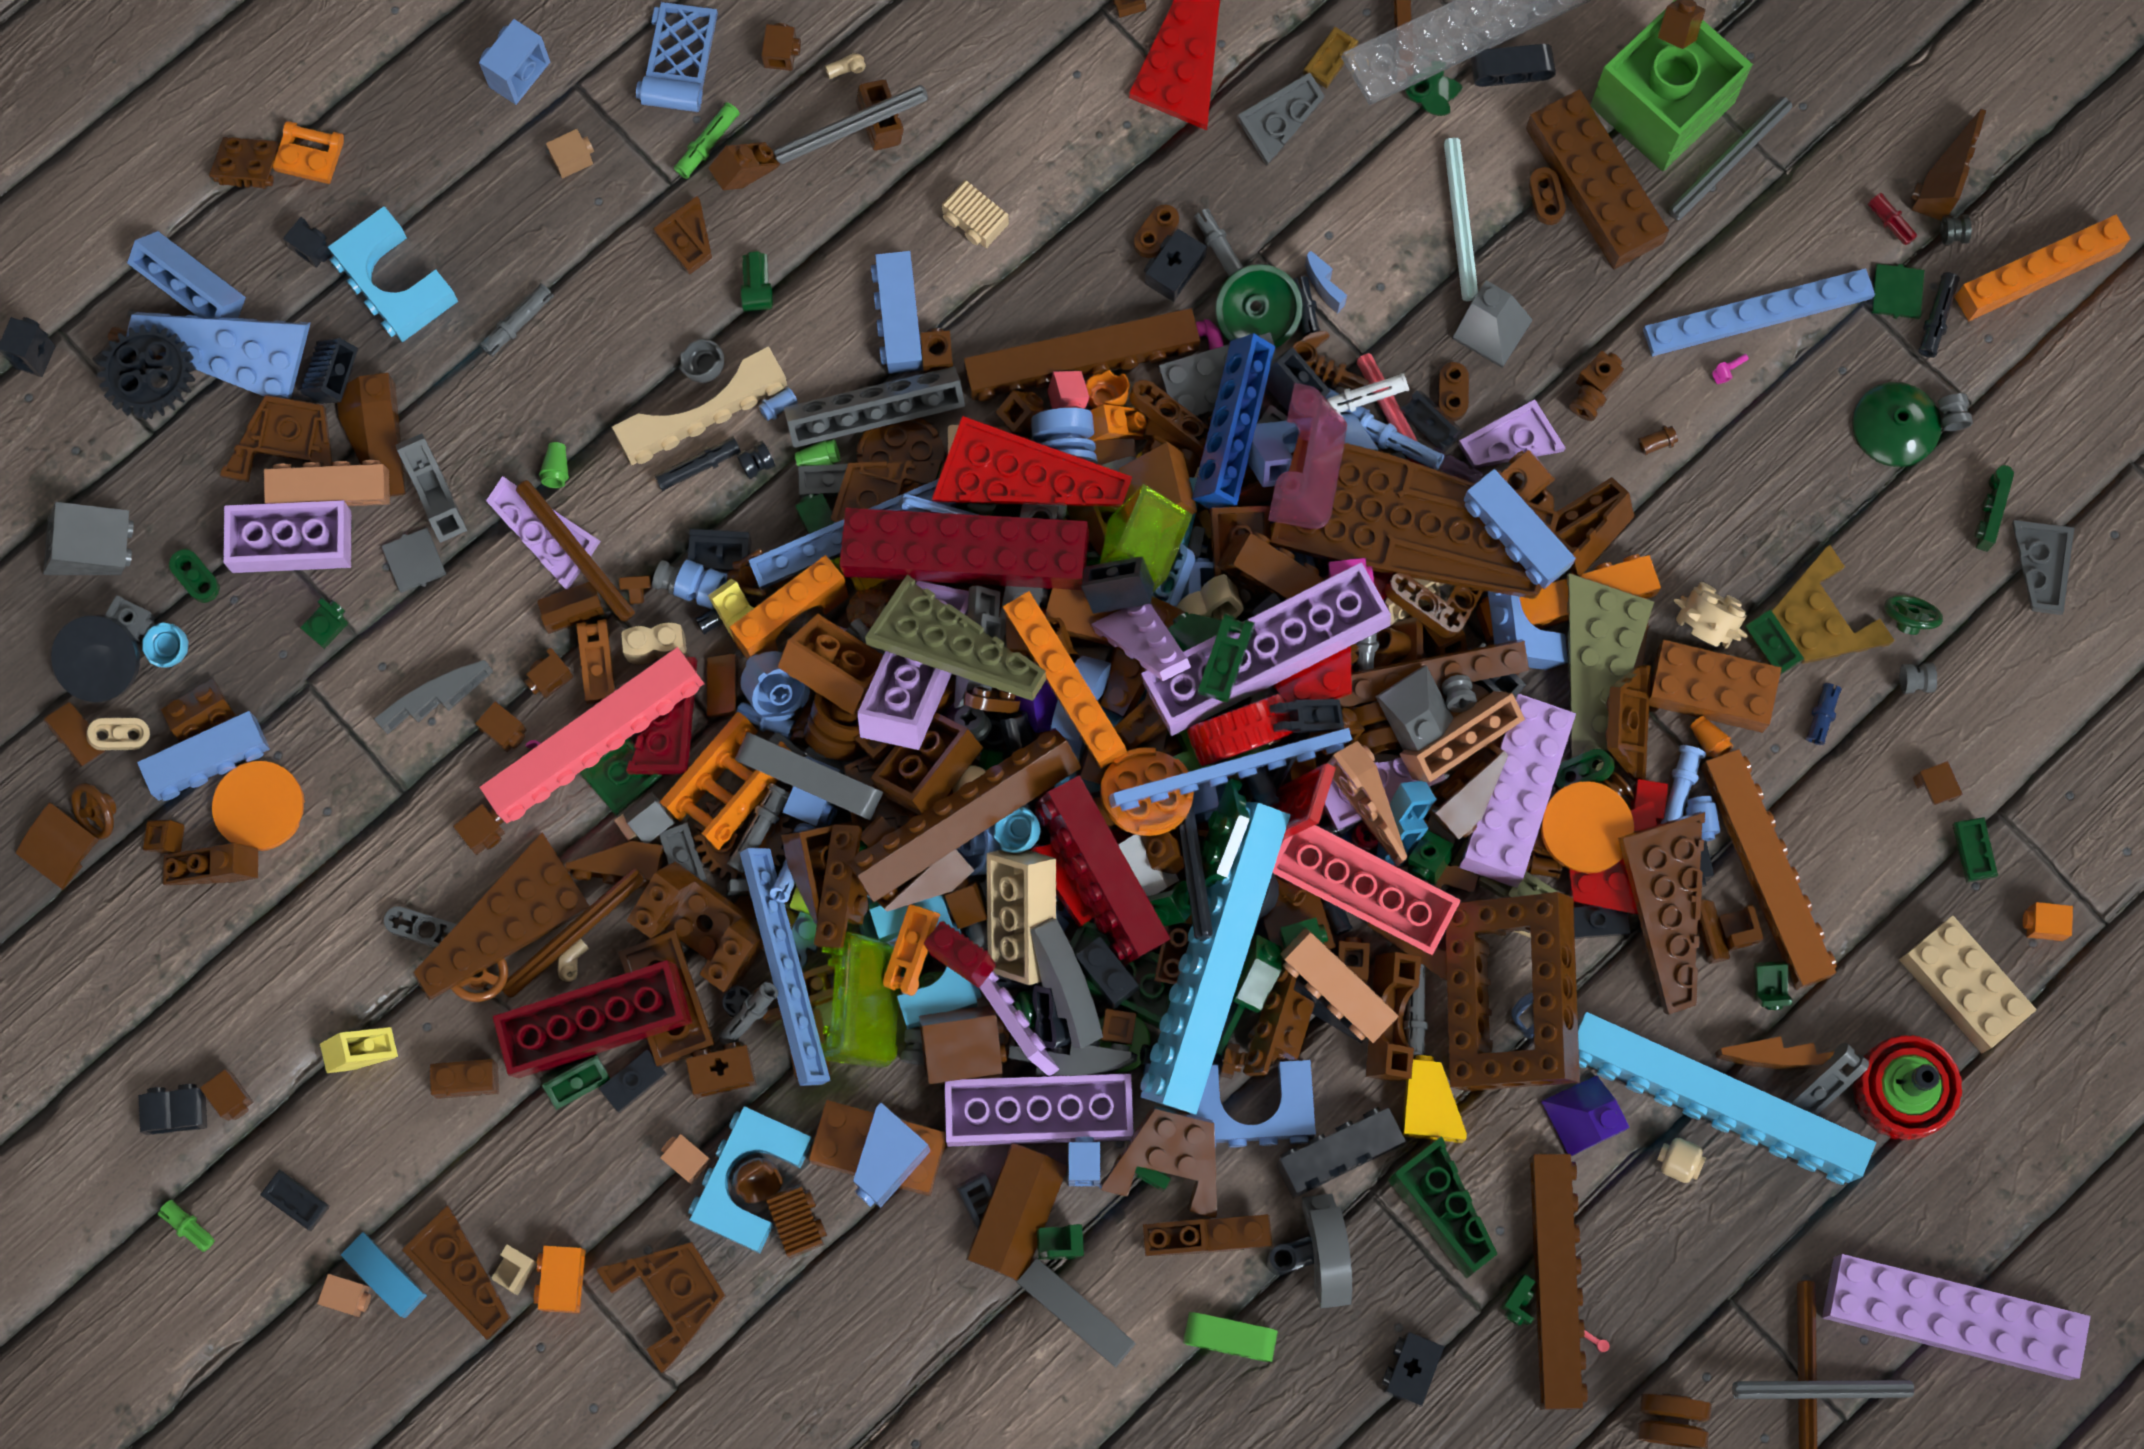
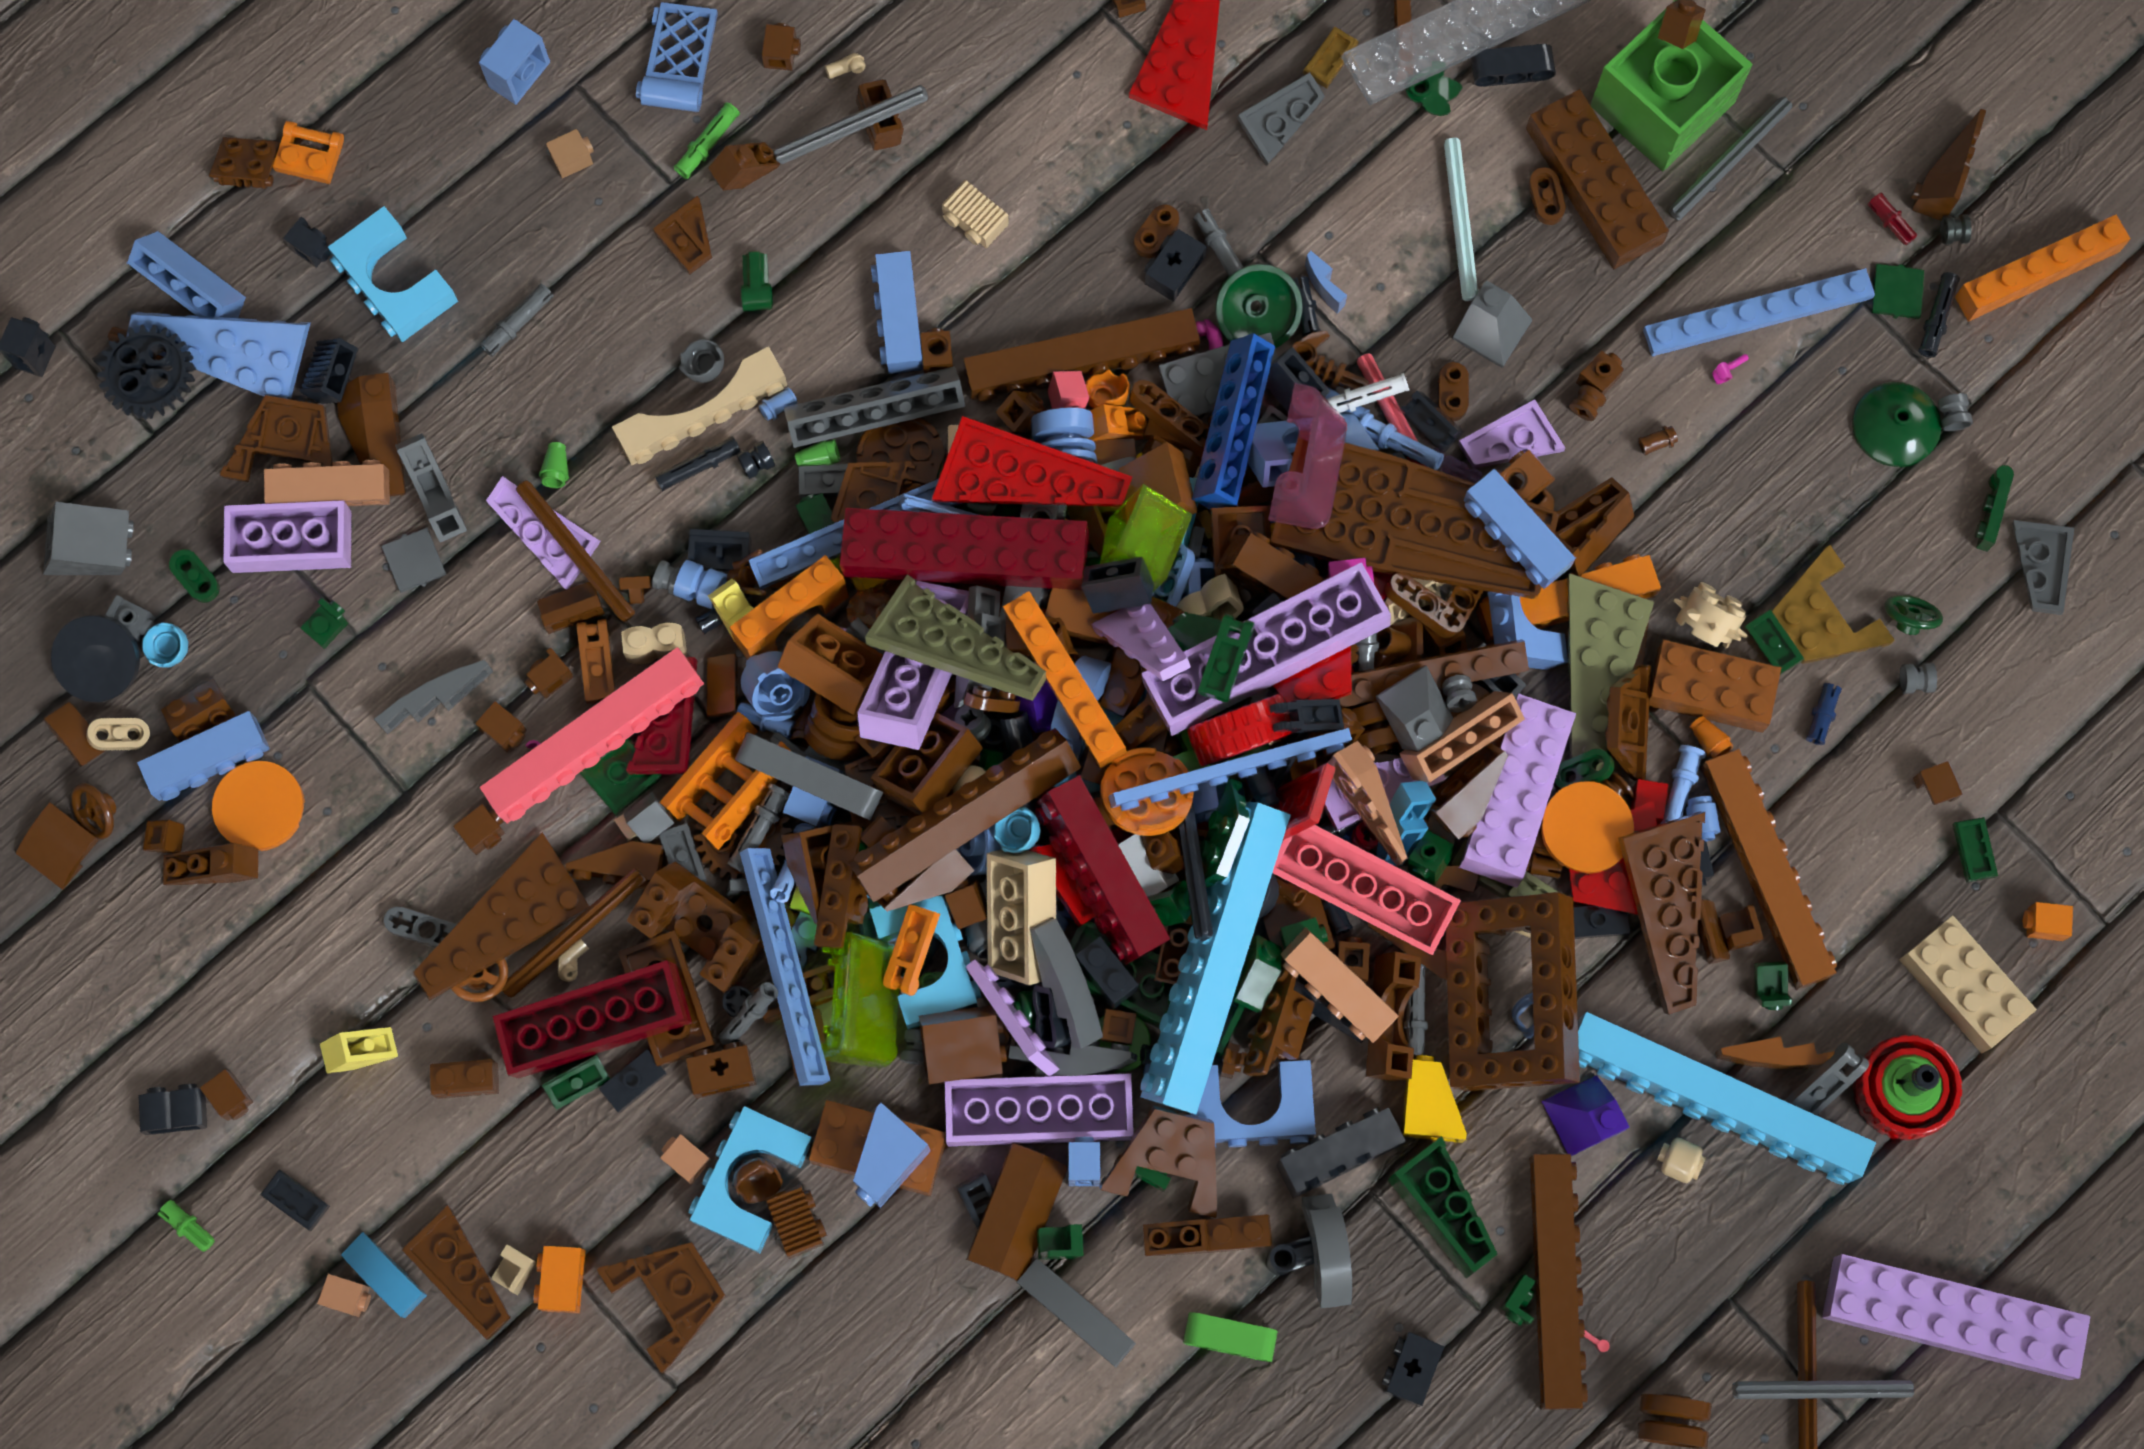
(960, 954): dark red brick -> none

